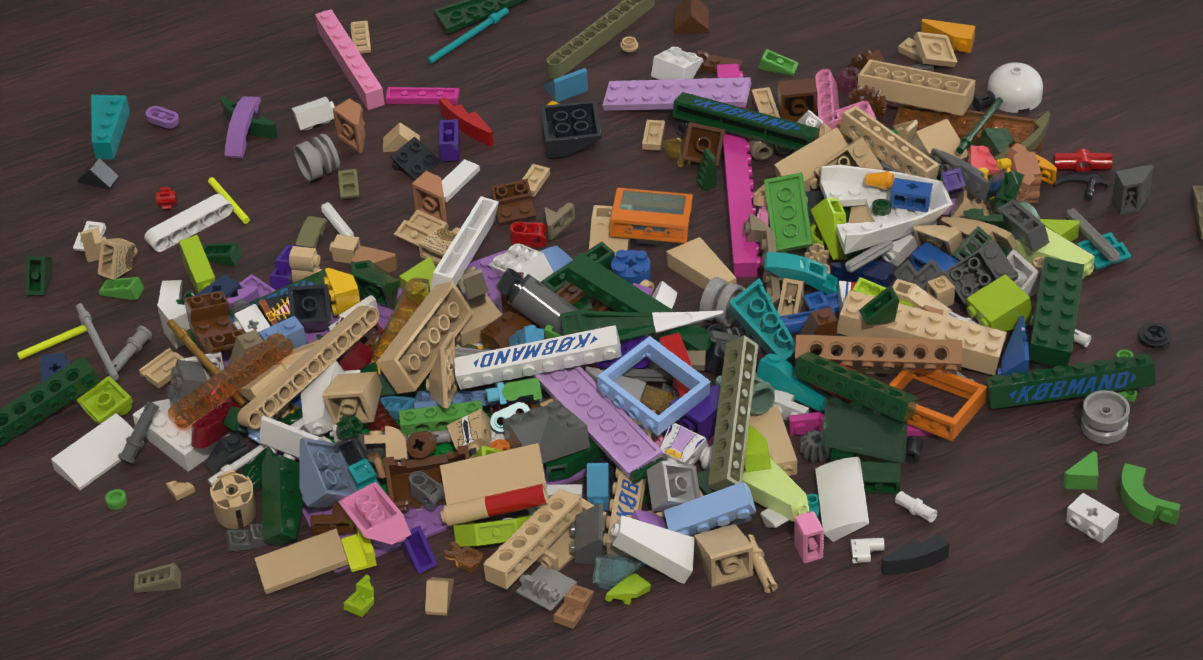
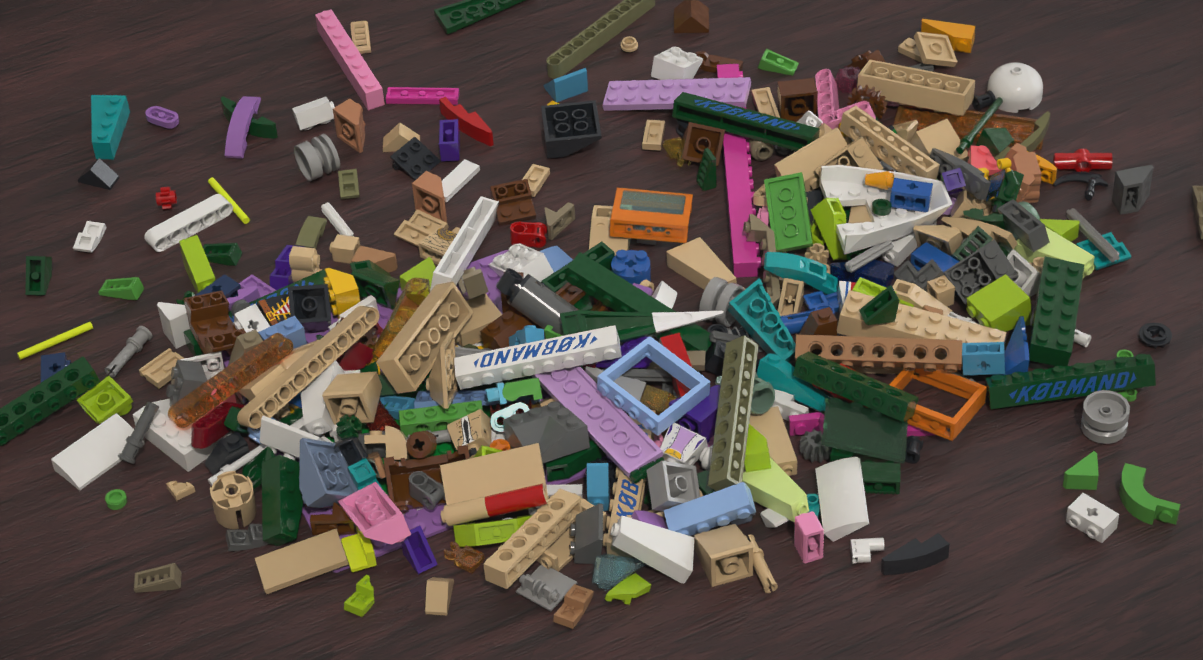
(86, 319): light grey bar -> none
(92, 243): tan bracket -> none
(116, 257): tan torso -> none
(170, 291): white slope -> none
(183, 336): pearl gold bar -> none
(492, 20): teal bar -> none
(916, 506): white pin -> none
(983, 358): none -> dark azure brick

